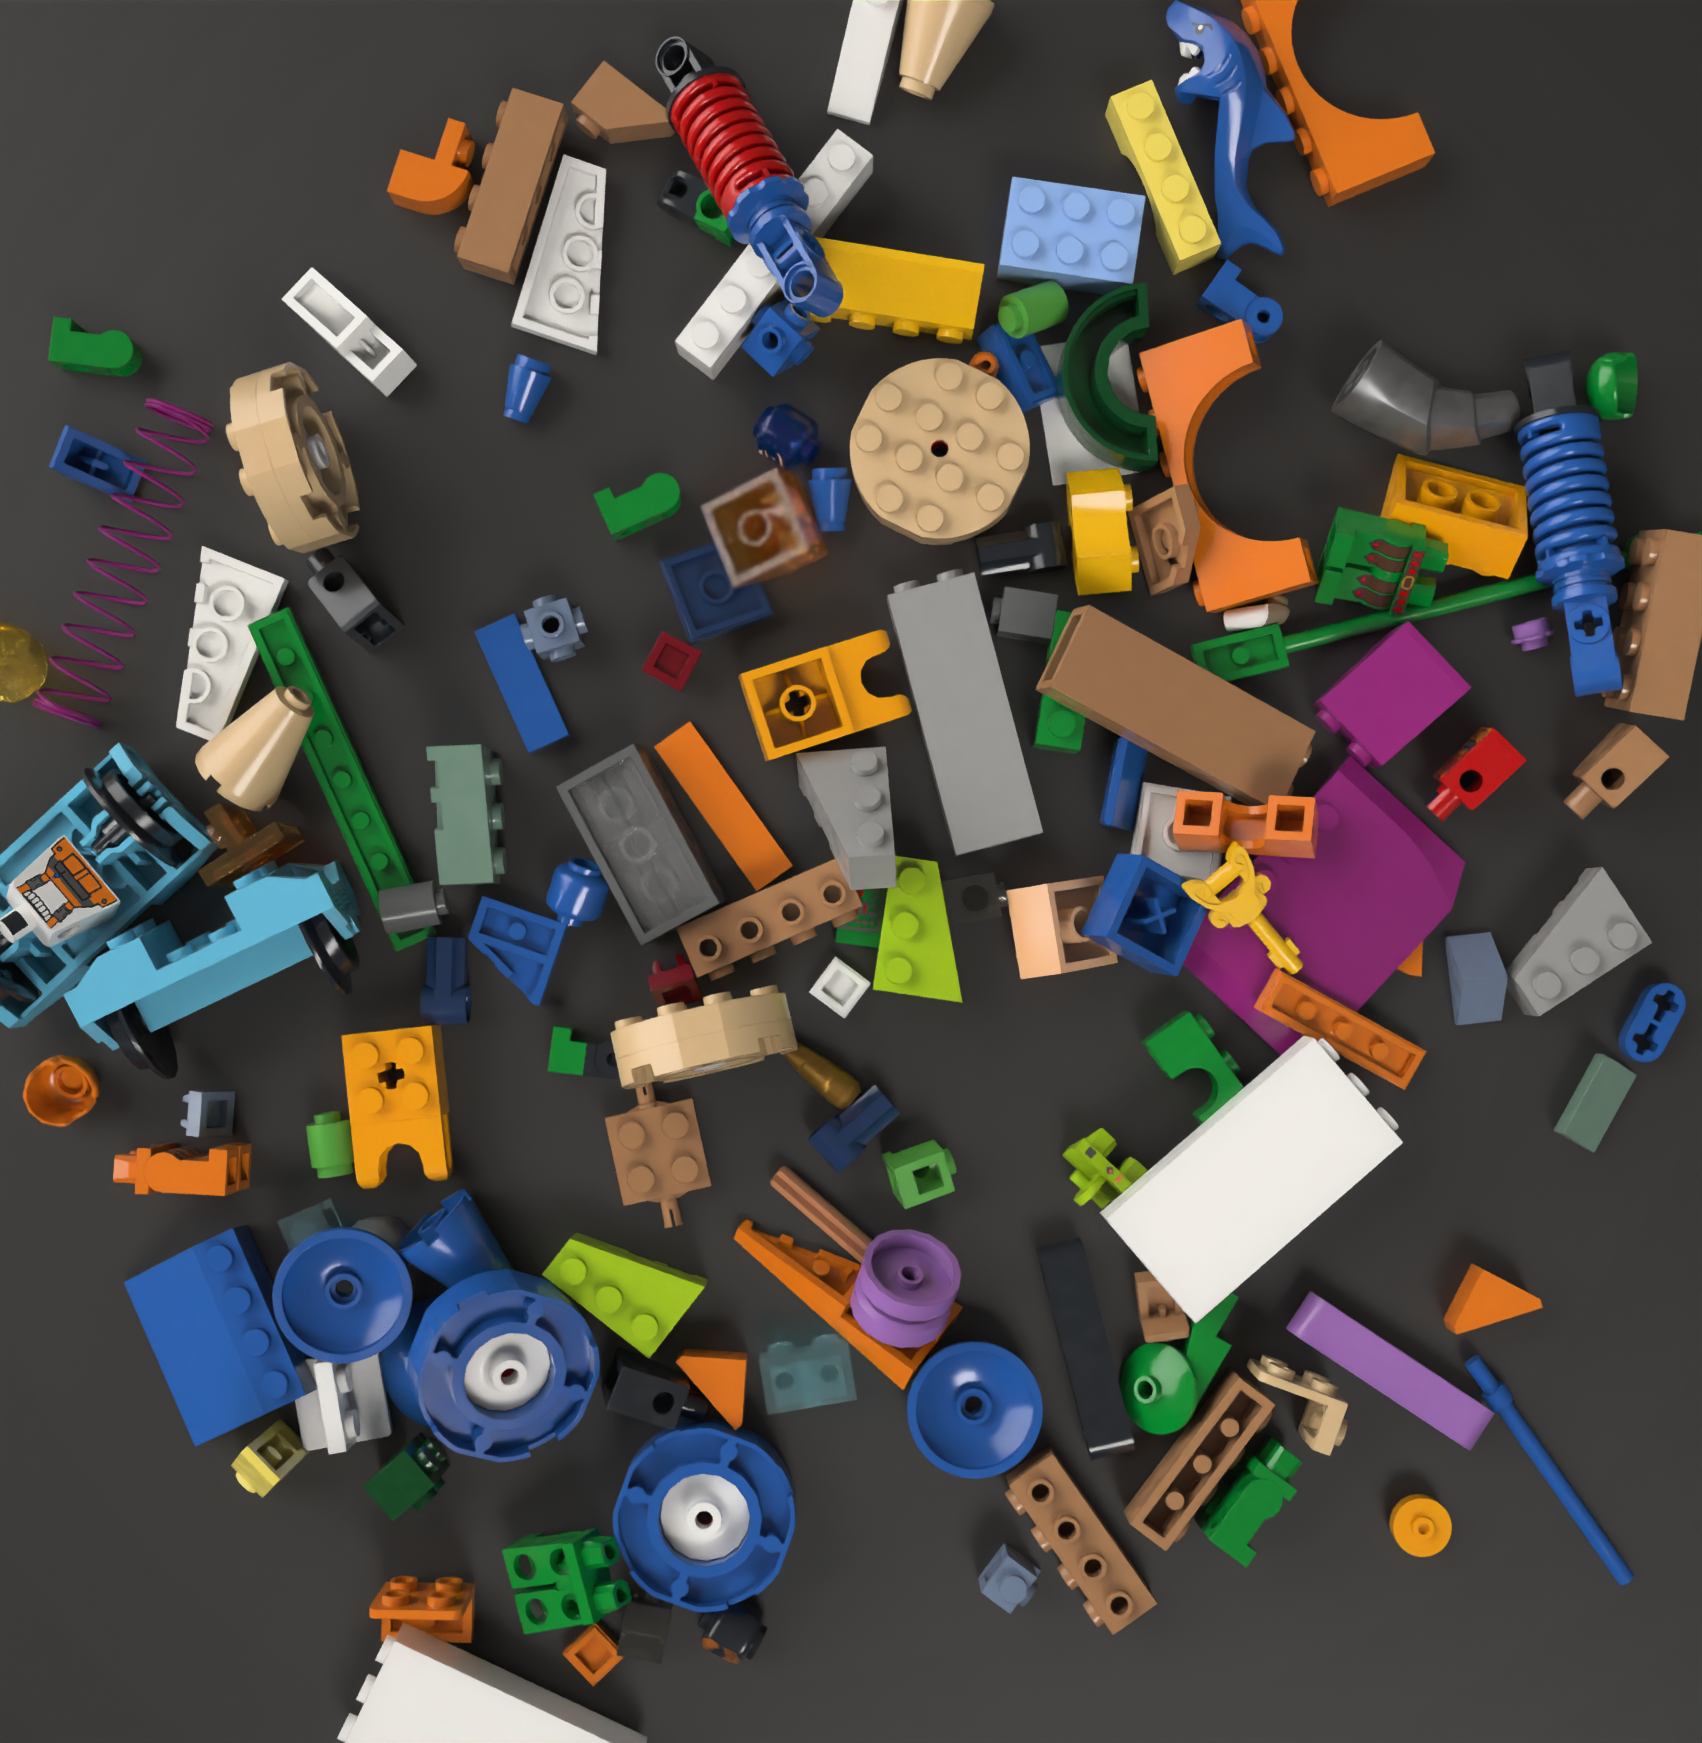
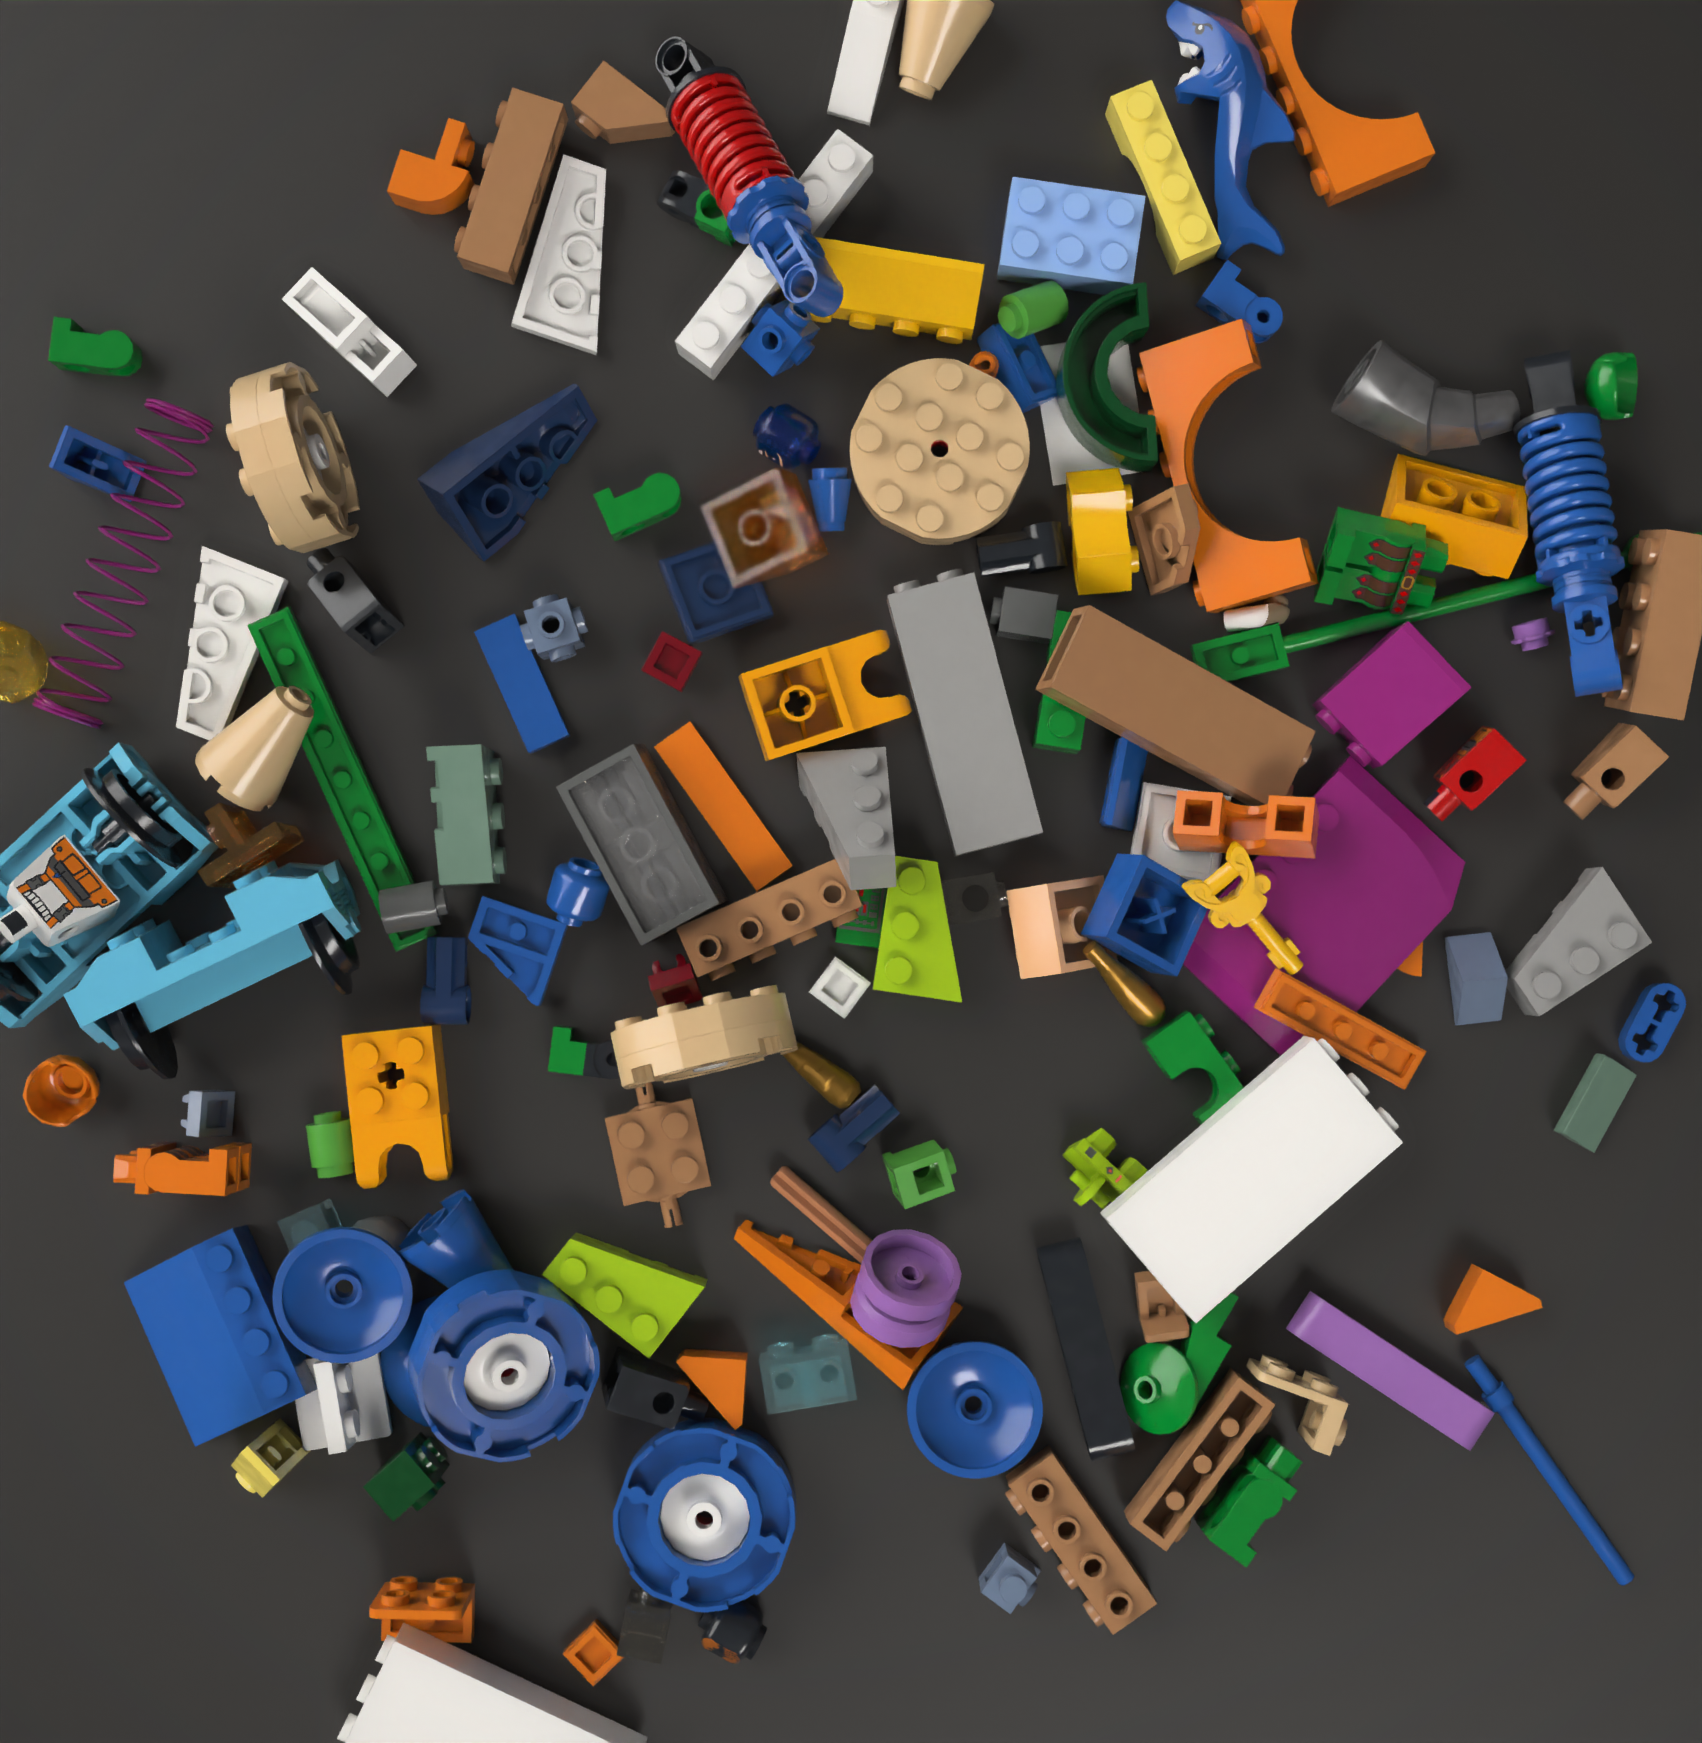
(499, 475): none -> dark blue wedge
(525, 387): blue cone -> none
(567, 1577): green hips -> none
(1131, 991): none -> pearl gold piece
(1420, 1525): light orange wheel -> none

